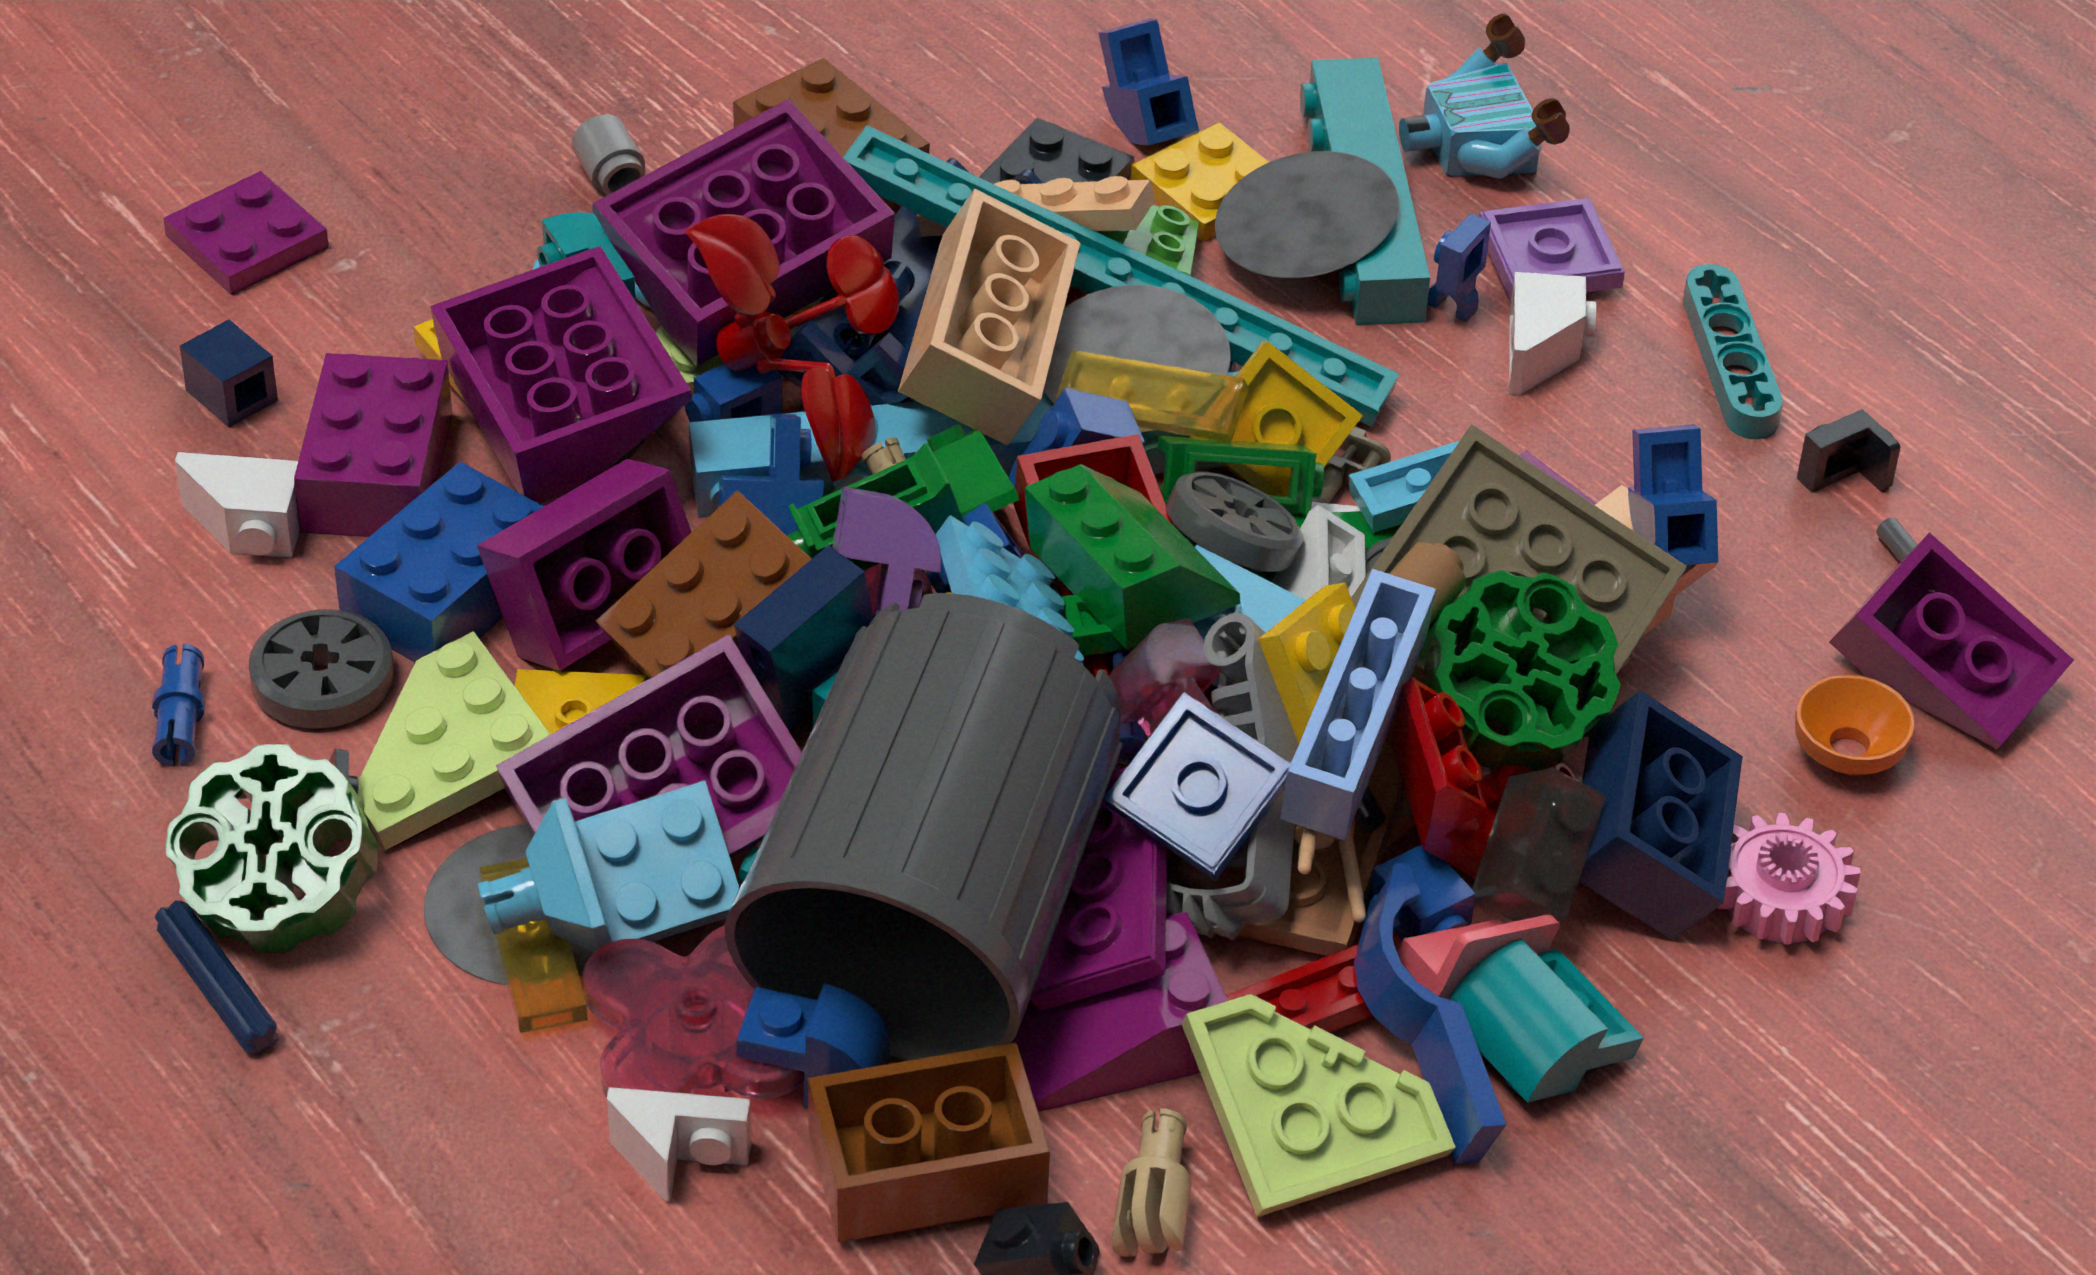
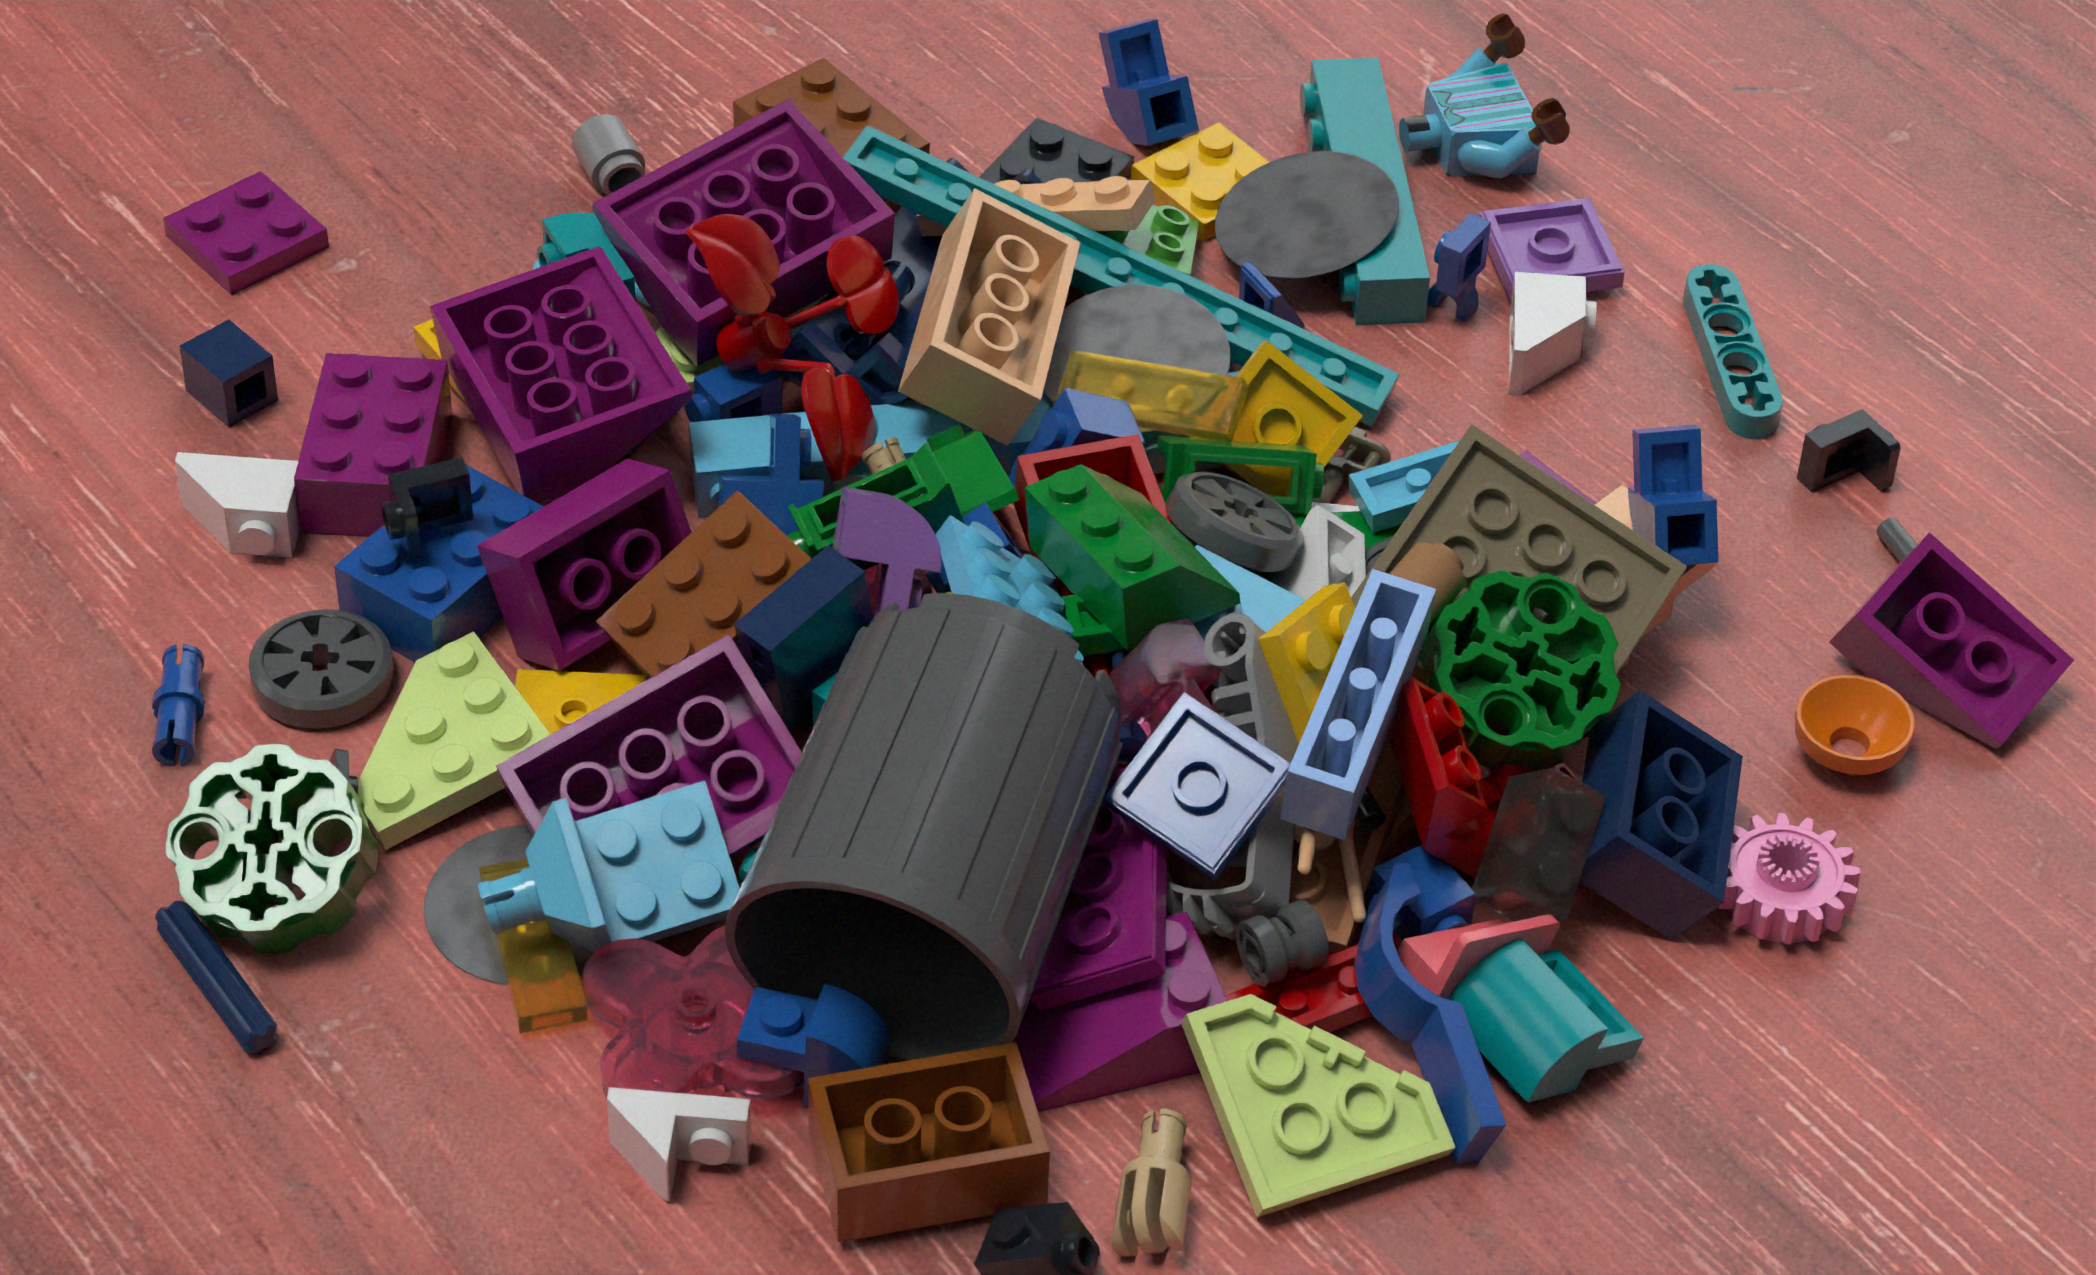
(426, 501): none -> black bracket
(1261, 293): none -> blue slope
(1282, 942): none -> dark grey wheel

